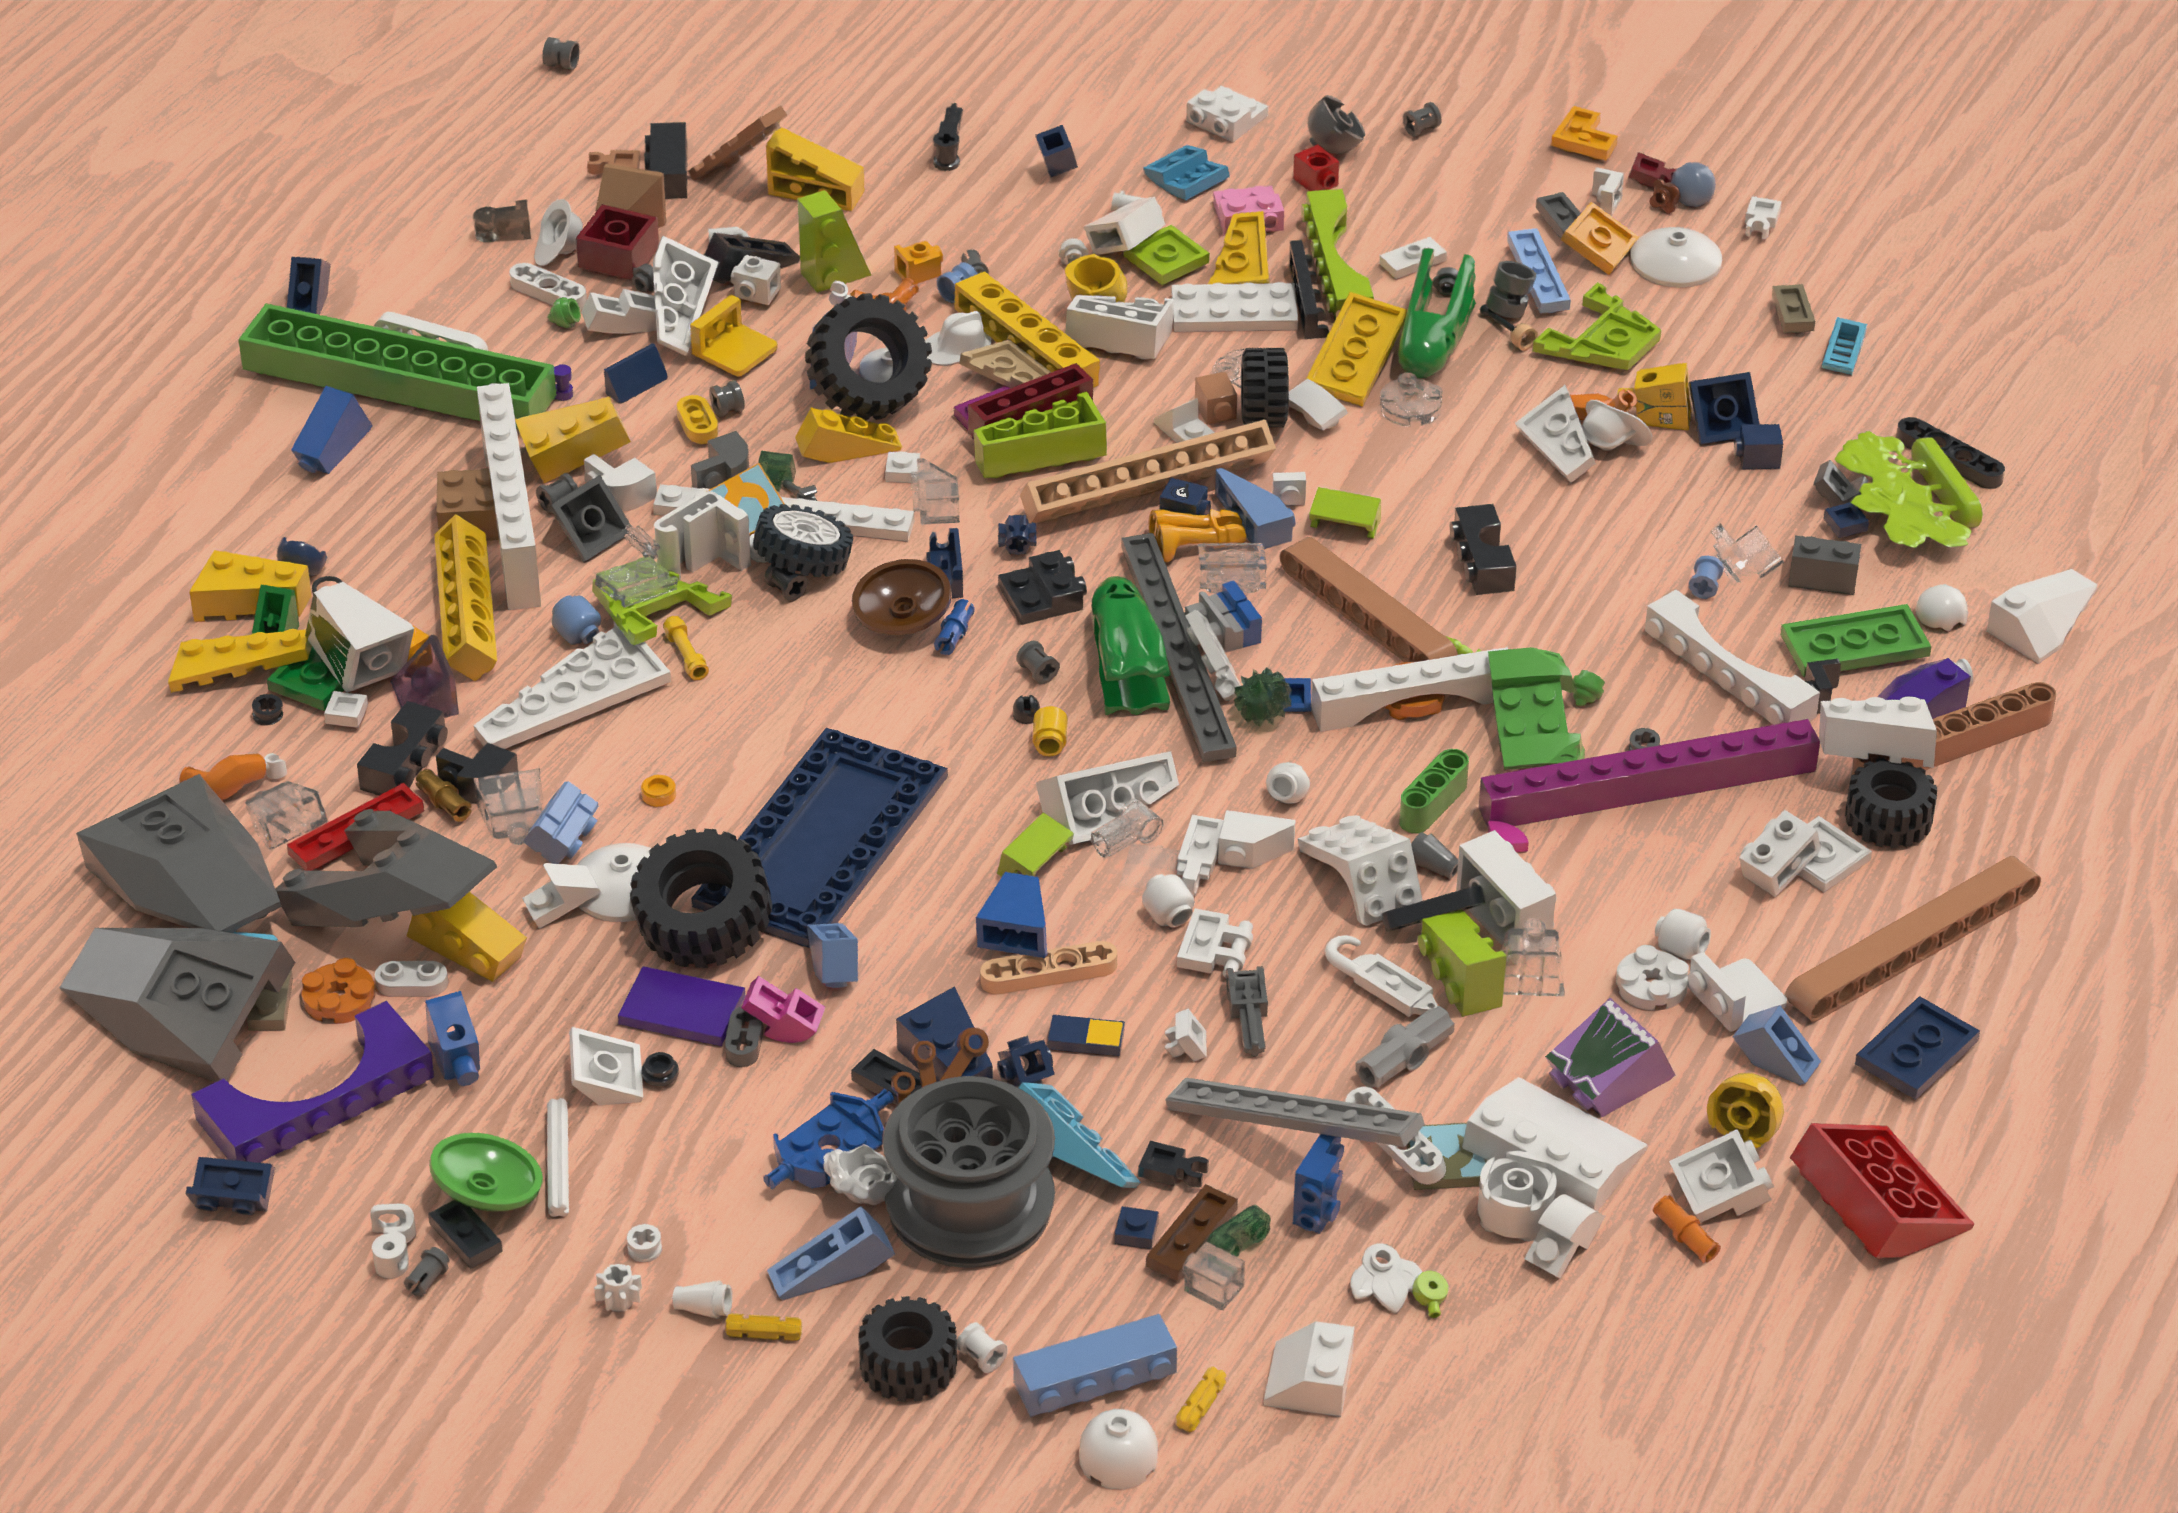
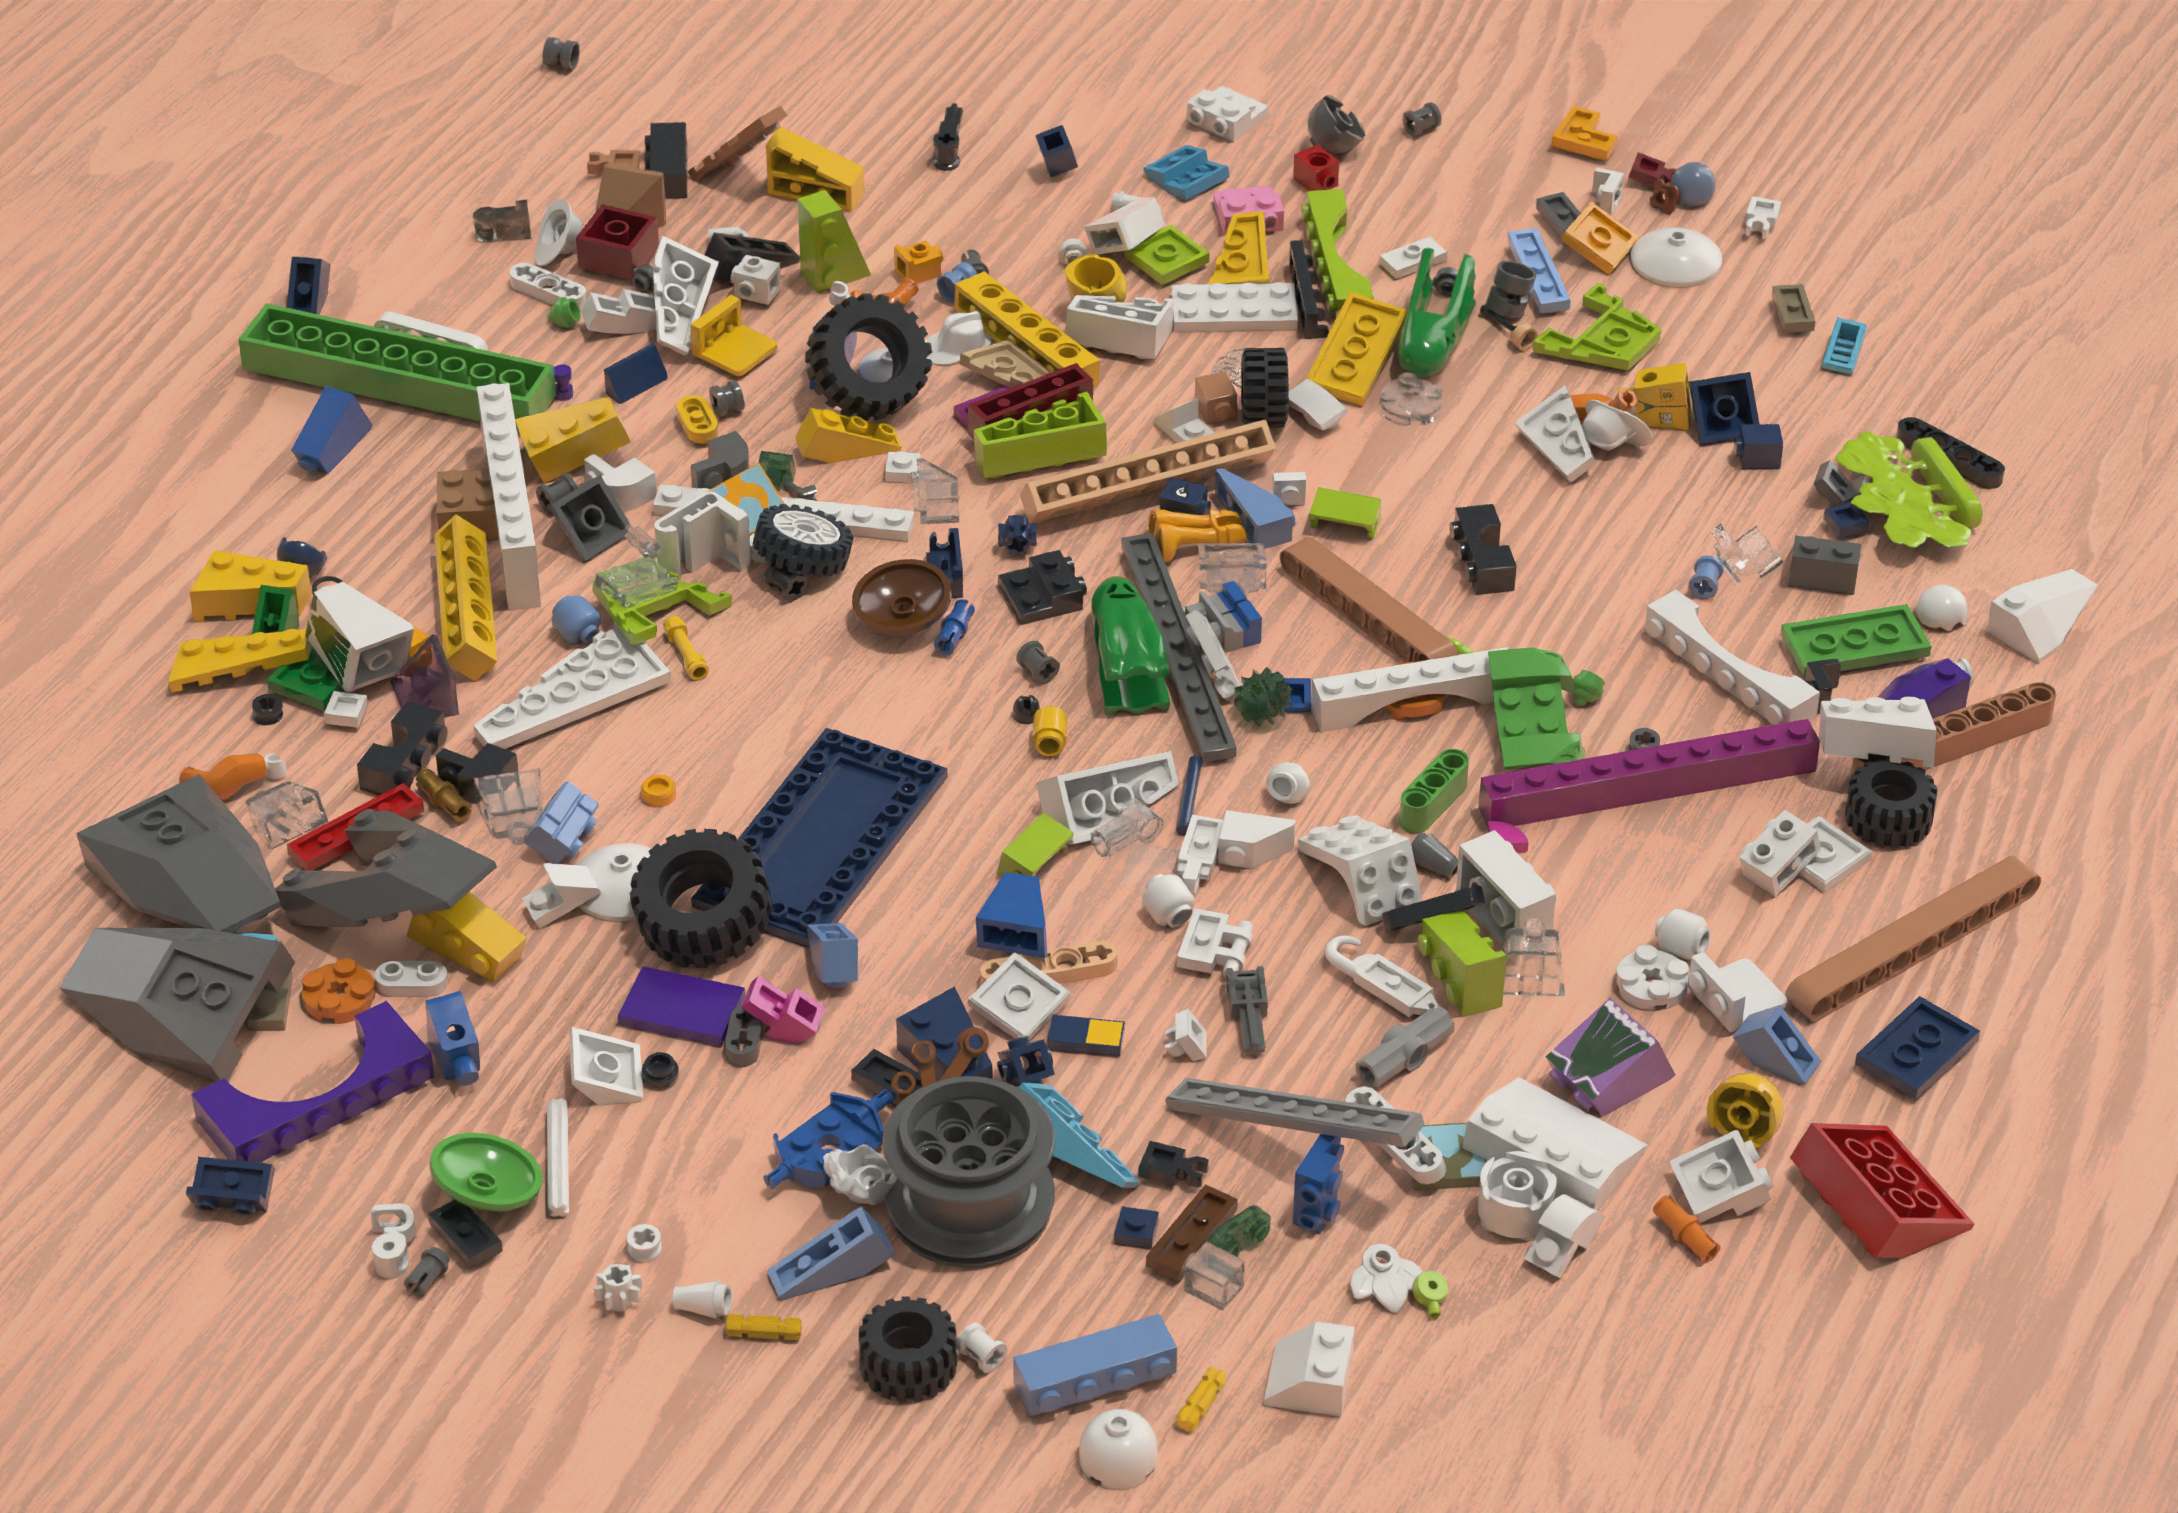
(1019, 998): none -> white tile
(1189, 794): none -> dark blue bar

